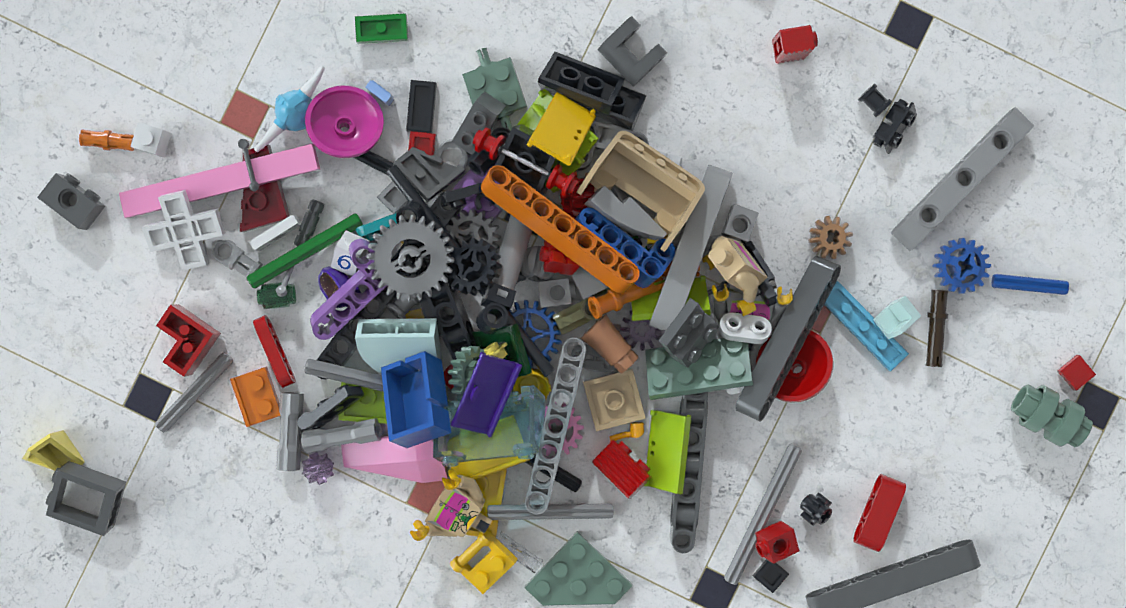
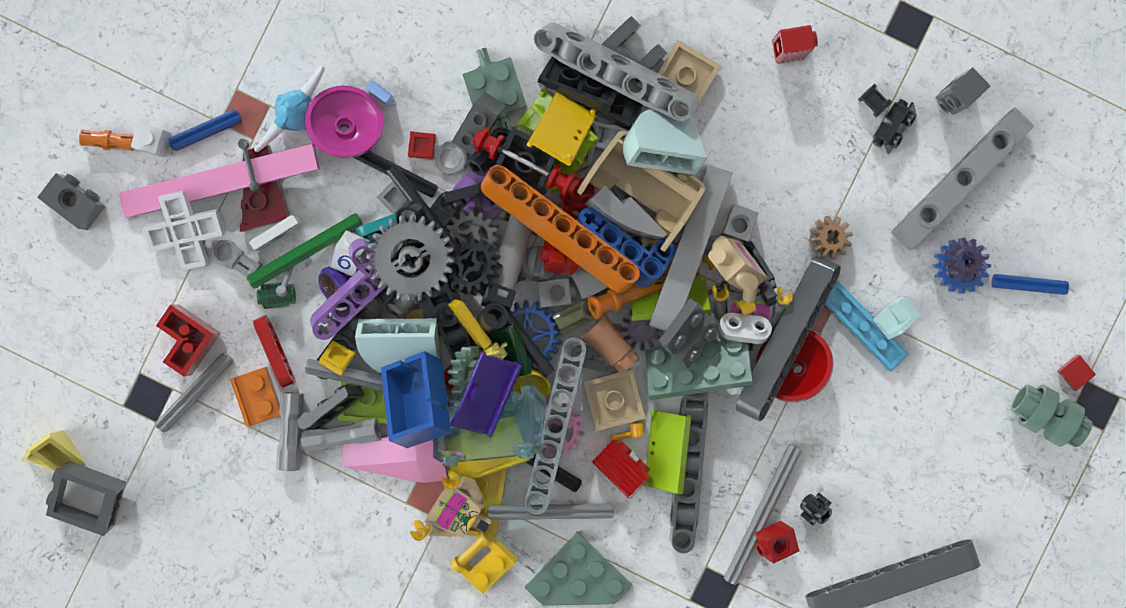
(205, 130): none -> blue axle
(309, 222): dark grey axle -> none
(318, 468): clear purple gear -> none
(337, 358): none -> yellow tile
(381, 28): green plate -> none
(421, 106): black tile -> none
(427, 173): dark grey wing -> none
(470, 323): none -> yellow tile
(616, 71): none -> light grey beam
(664, 144): none -> light aqua brick
(689, 69): none -> tan plate
(770, 575): black tile -> none
(879, 513): red beam -> none
(936, 328): dark brown pin -> none
(958, 266): none -> clear purple gear
(962, 91): none -> dark grey brick

